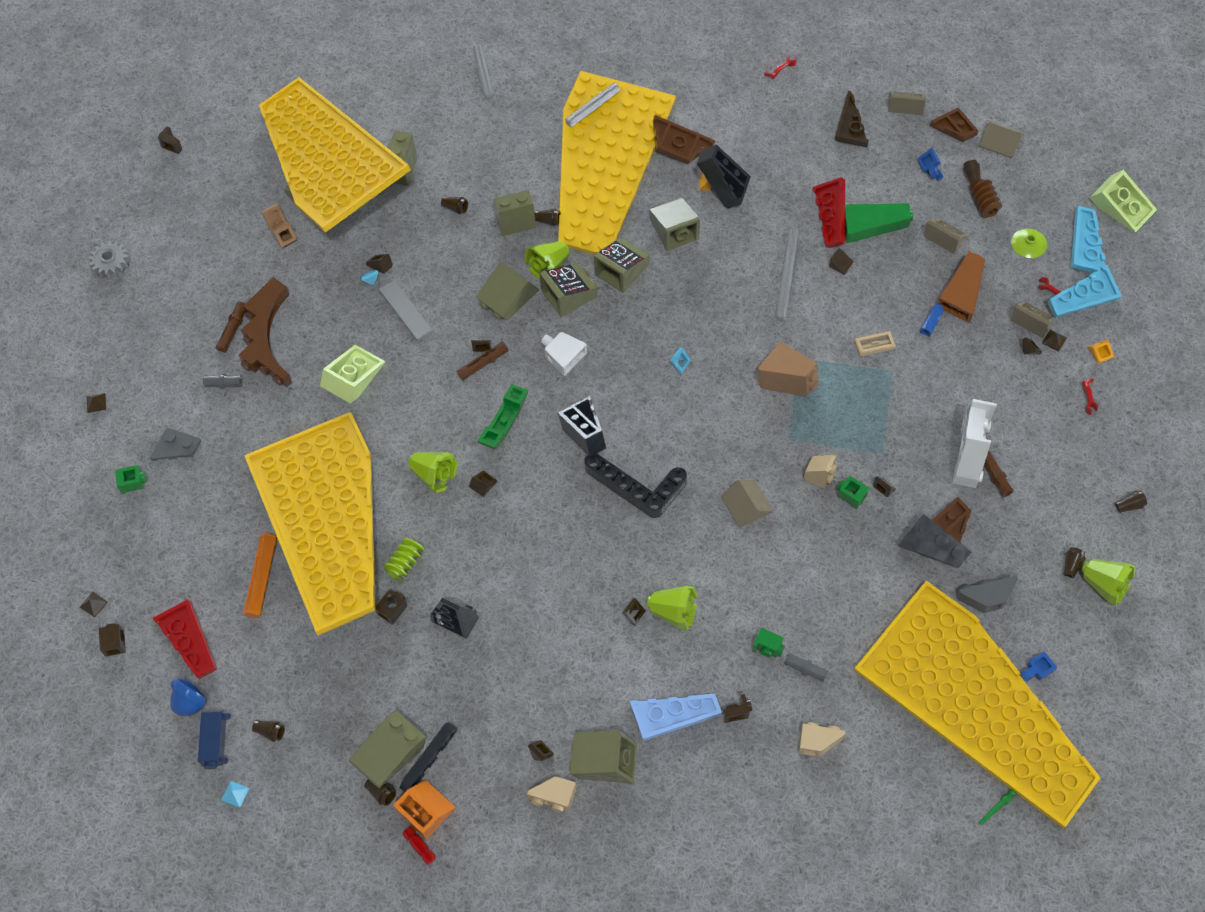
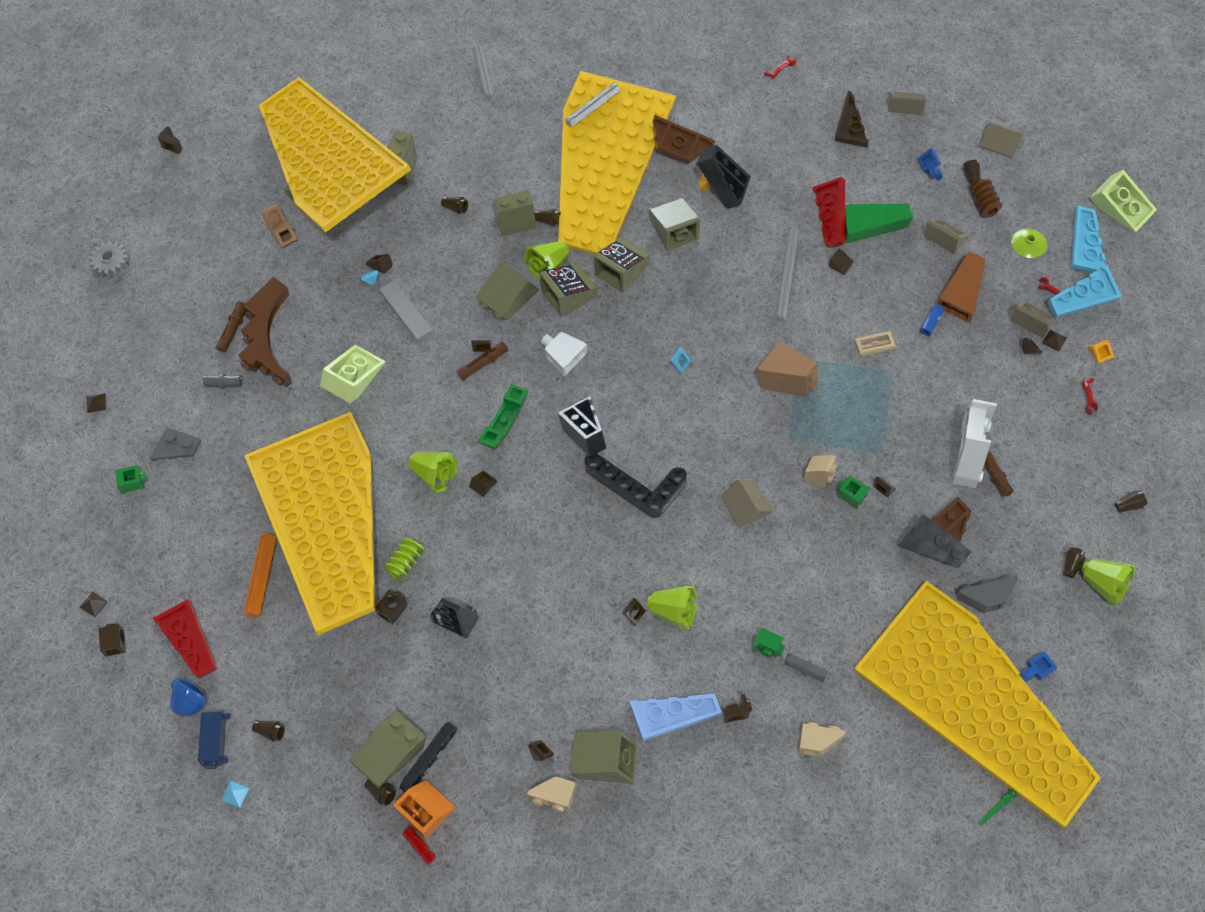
(955, 125): reddish brown wing -> none

